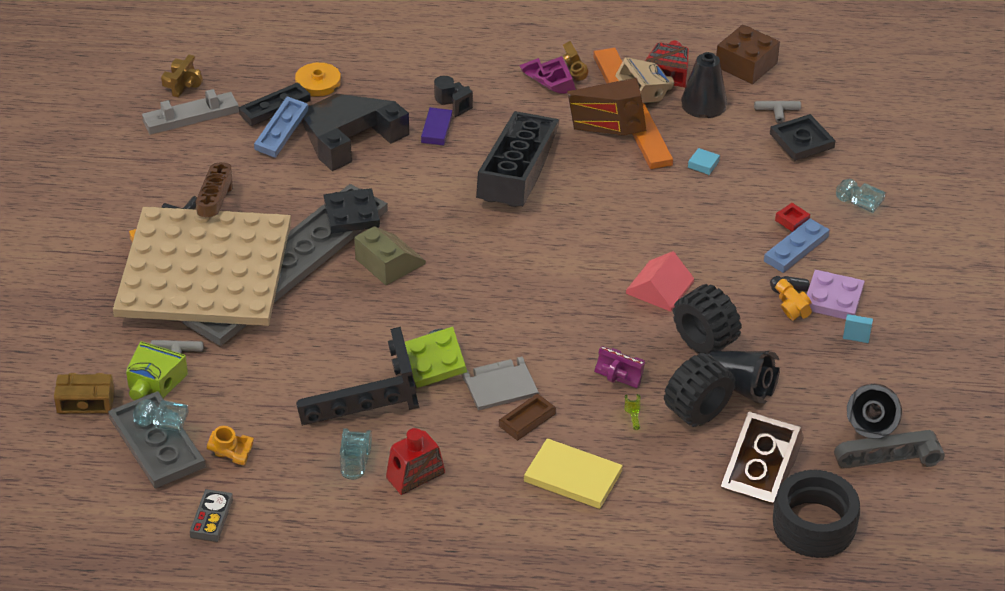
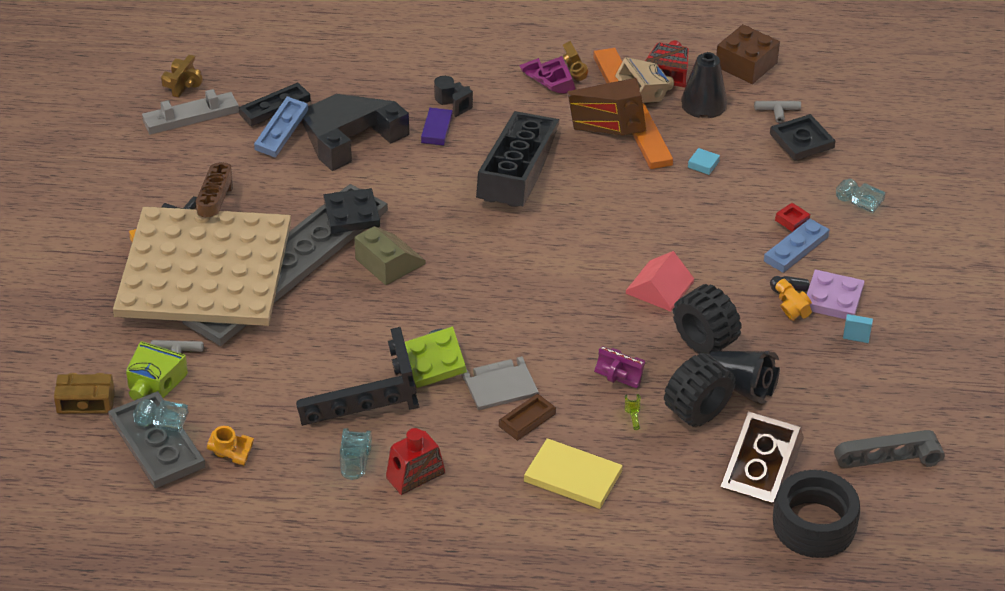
(211, 515): tile -> none
(318, 78): light orange plate -> none
(874, 410): black cone -> none

